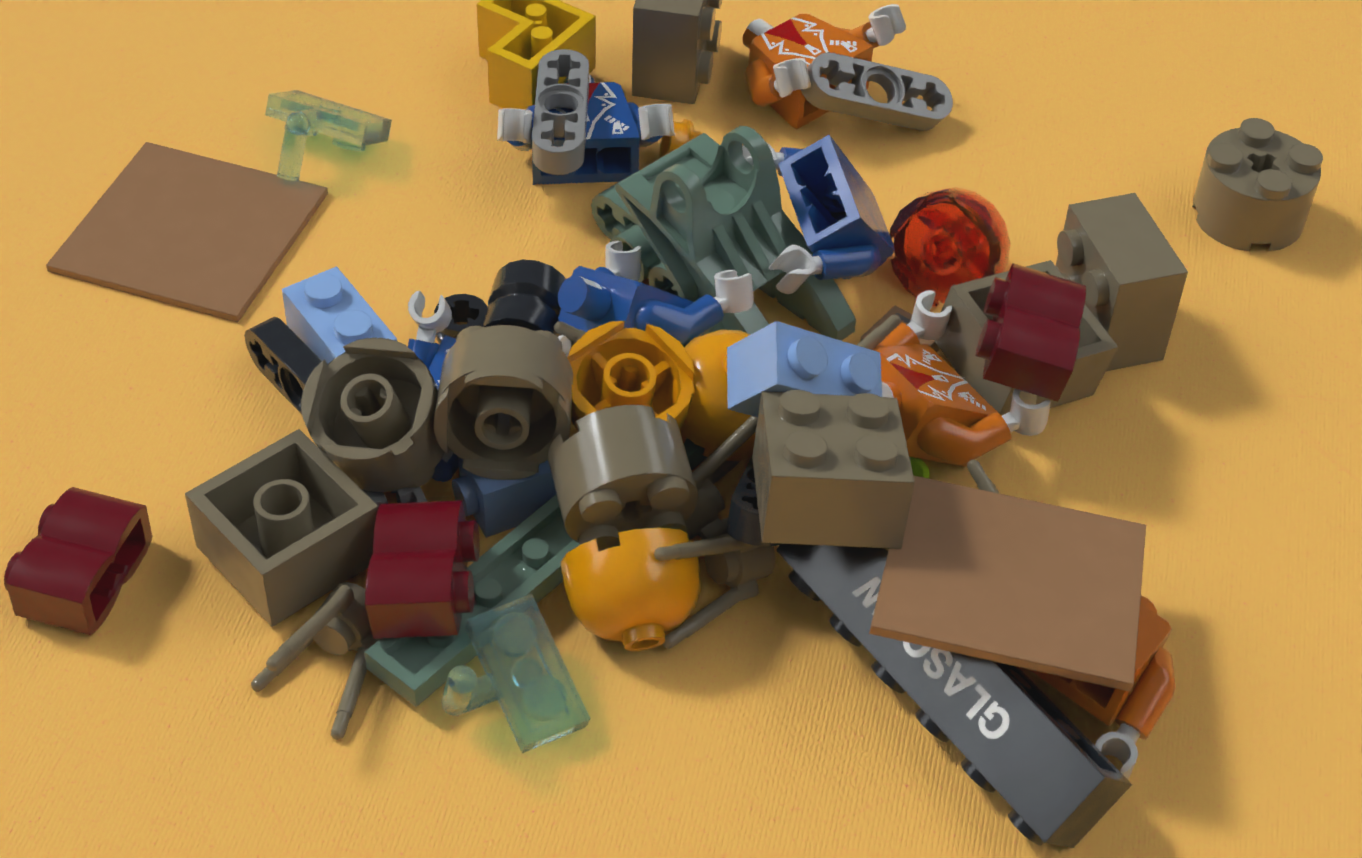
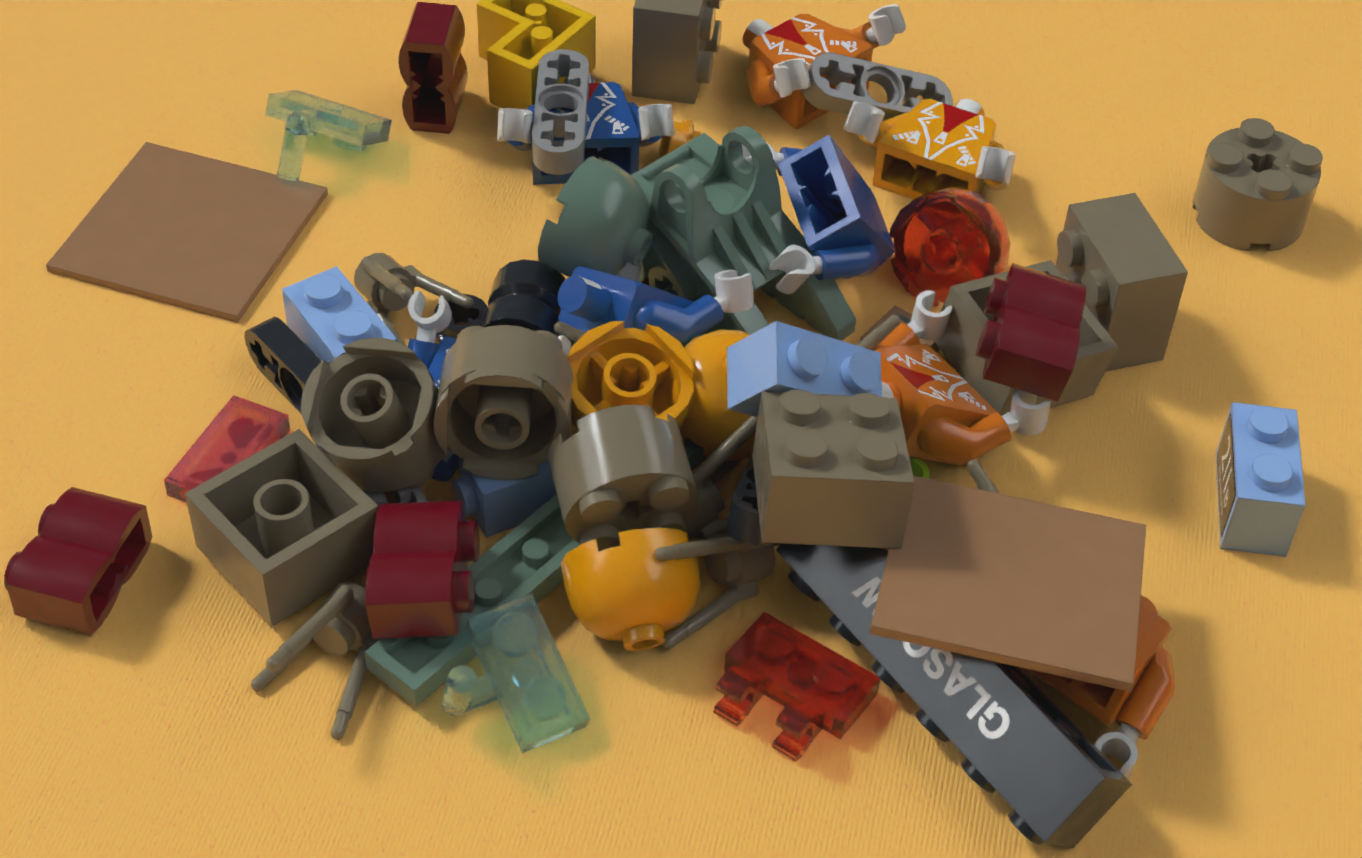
(230, 438): none -> clear pink tile
(391, 285): none -> dark tan plant
(433, 67): none -> dark red brick
(600, 221): none -> sand green cylinder
(800, 674): none -> clear red plate
(933, 147): none -> light orange torso
(1259, 479): none -> light blue brick

